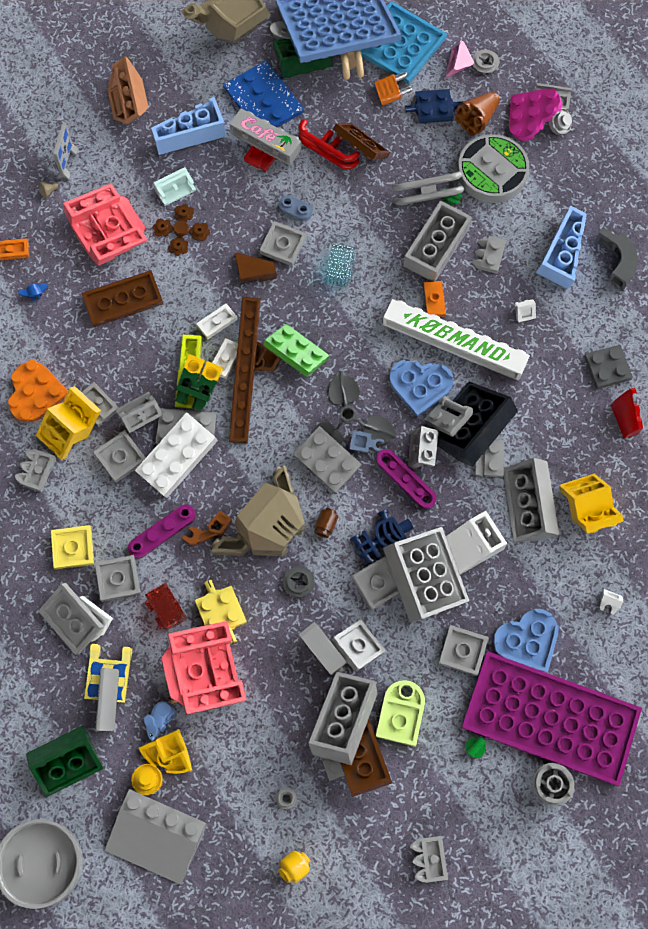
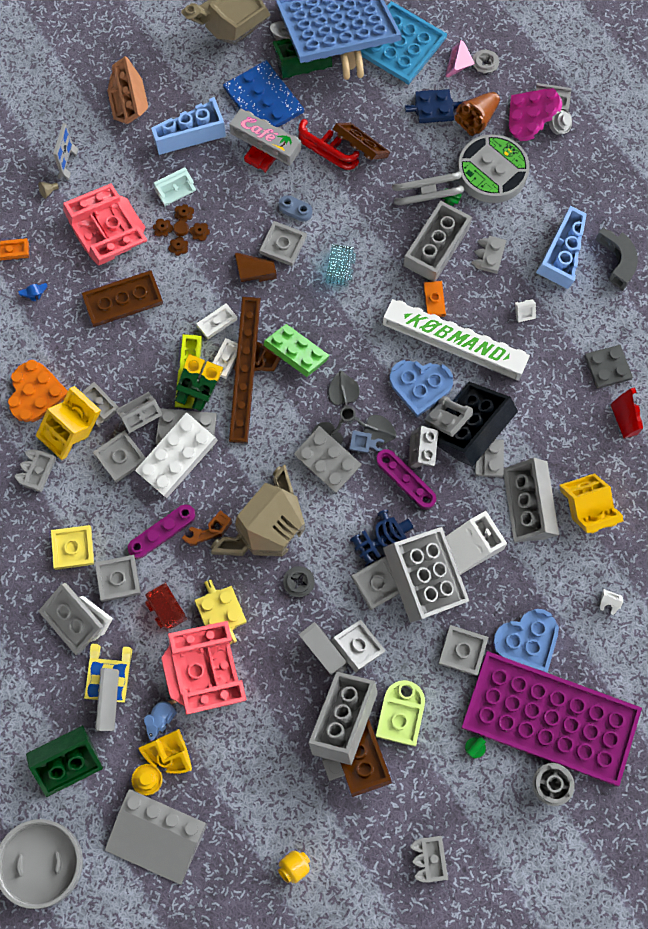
(286, 791): light grey plate -> none
(325, 522): reddish brown brick -> none
(389, 90): orange piece -> none

